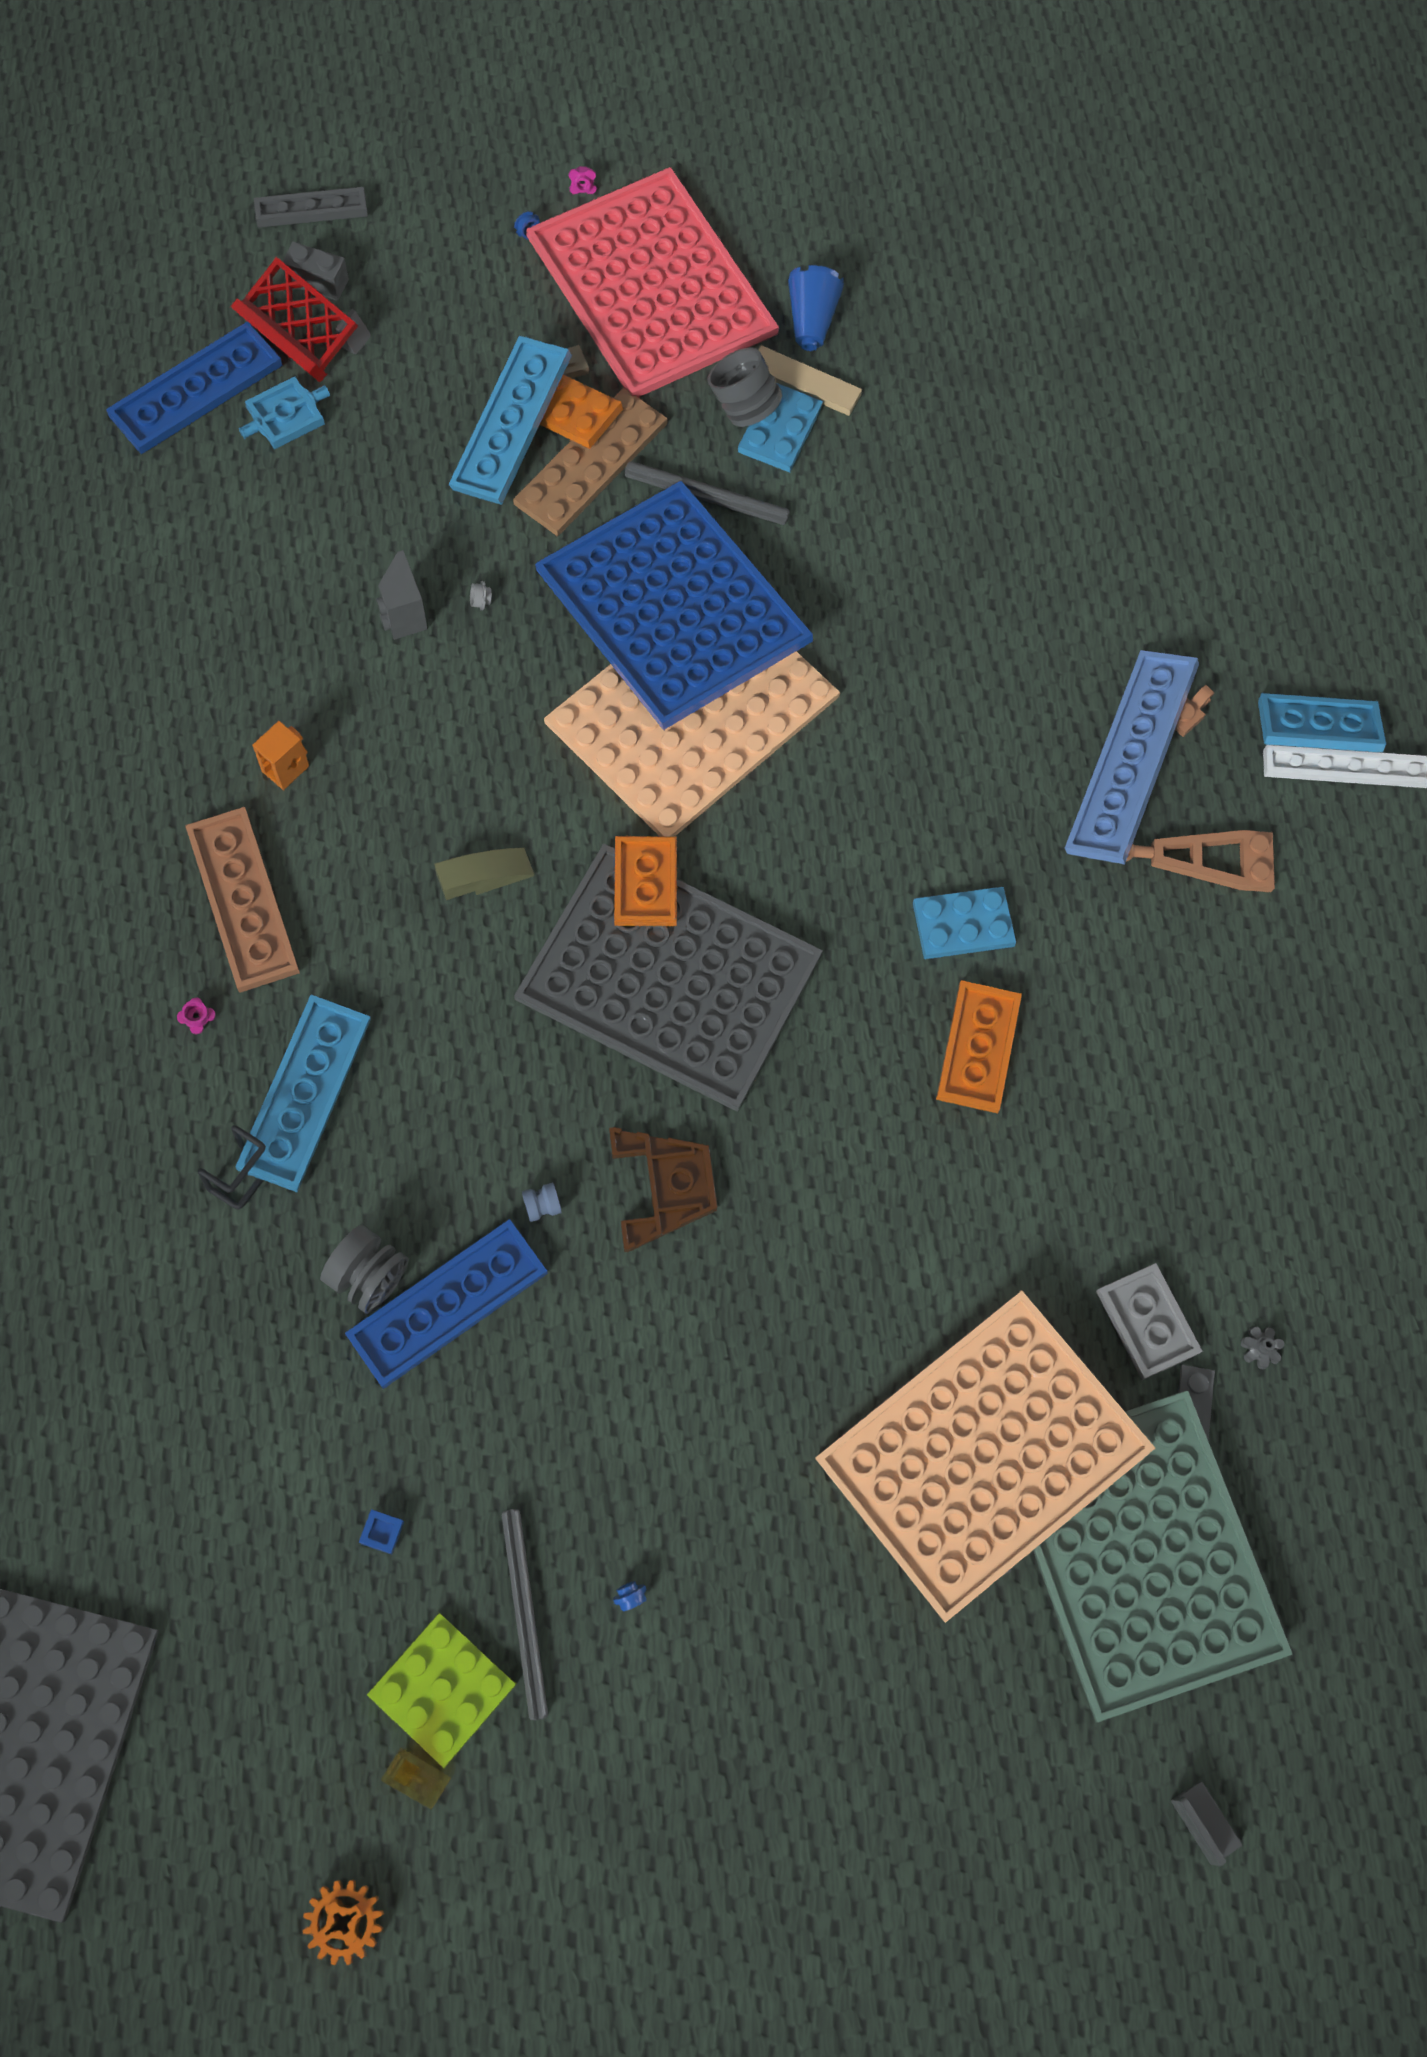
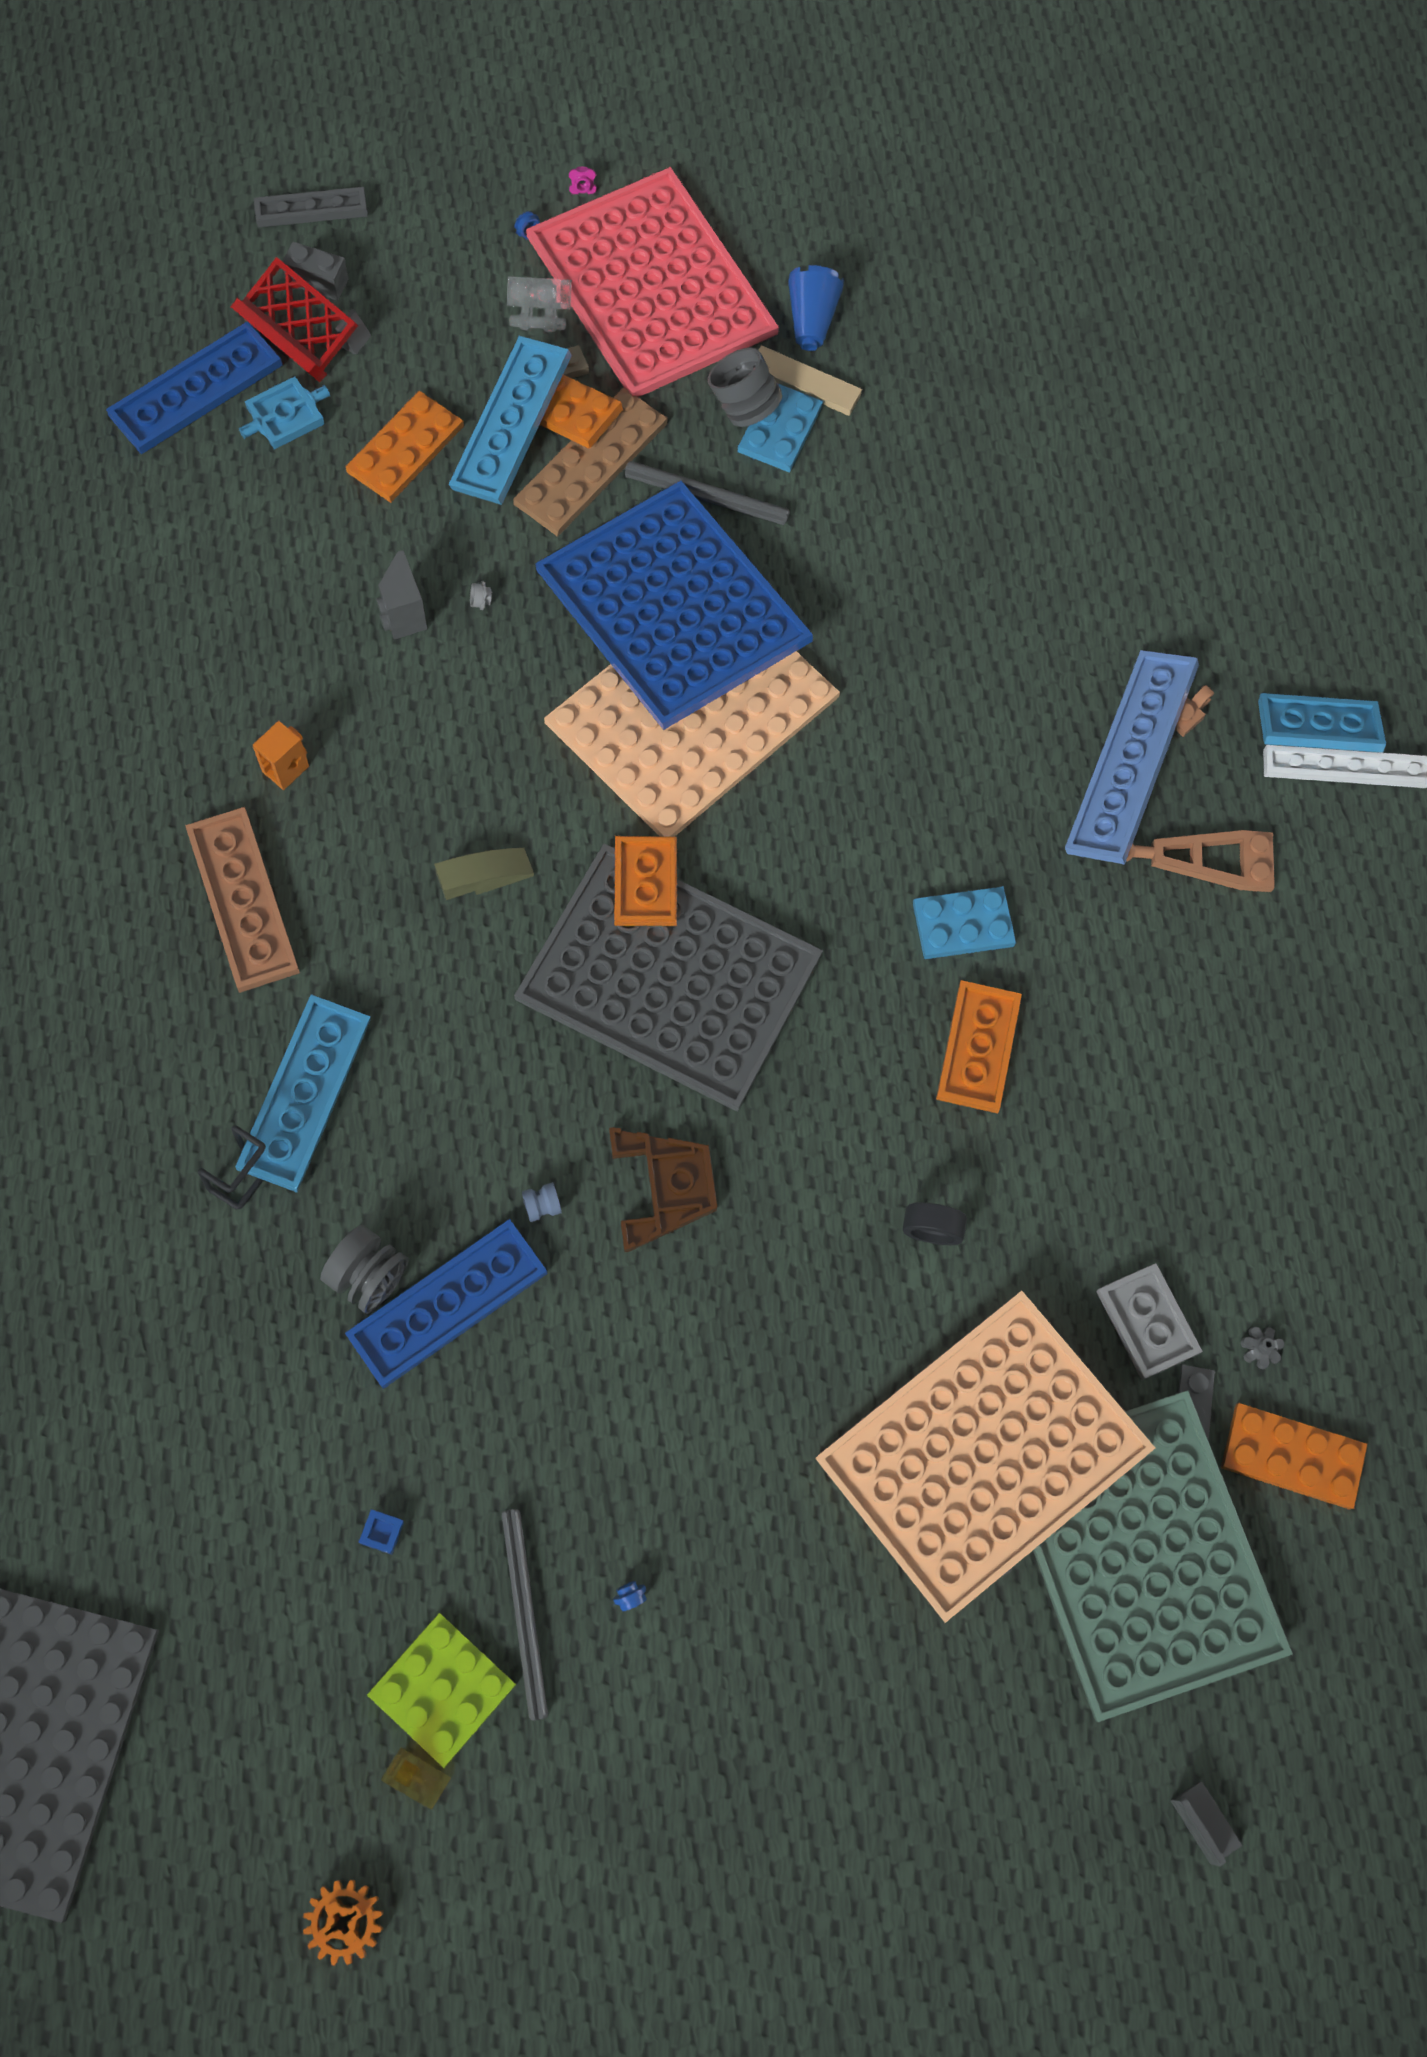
(193, 1007): dark pink plate -> none
(404, 446): none -> orange plate
(538, 293): none -> clear brick
(934, 1223): none -> black tyre
(1294, 1456): none -> orange plate

